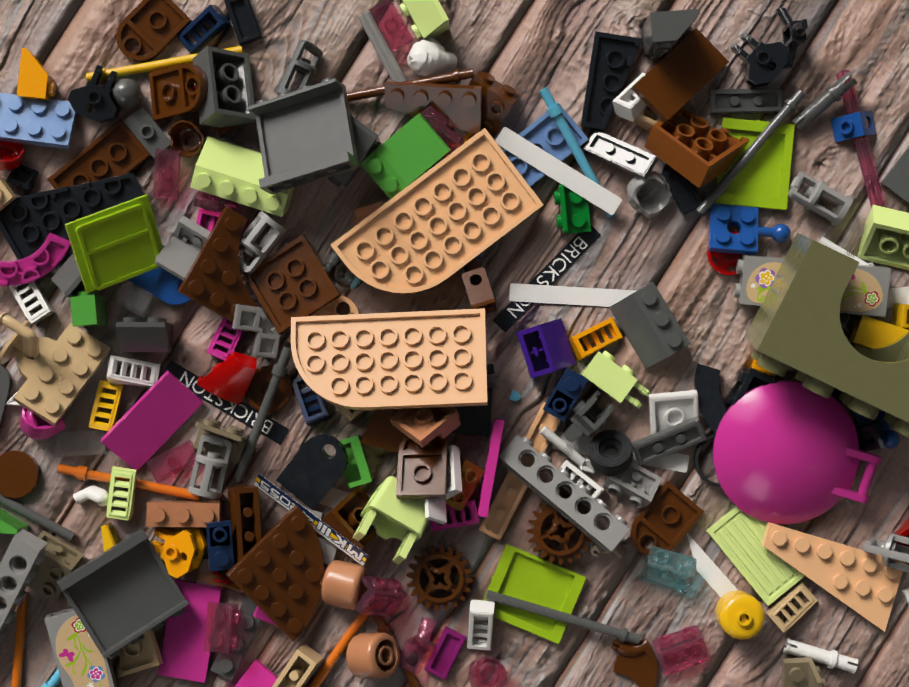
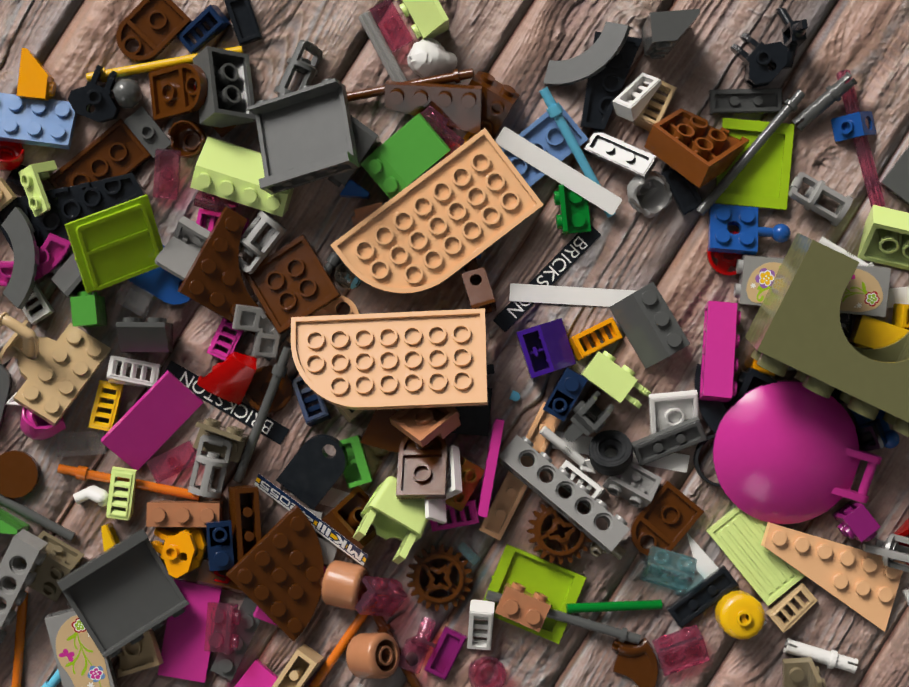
(25, 257): none -> dark grey tile
(31, 181): none -> yellowish green bracket
(353, 190): none -> blue slope
(468, 552): none -> clear light blue tile
(523, 606): none -> nougat bracket
(591, 61): none -> tile
(613, 606): none -> green bar
(680, 75): reddish brown tile -> none
(702, 596): none -> black tile
(719, 351): none -> dark pink brick
(856, 522): none -> magenta brick

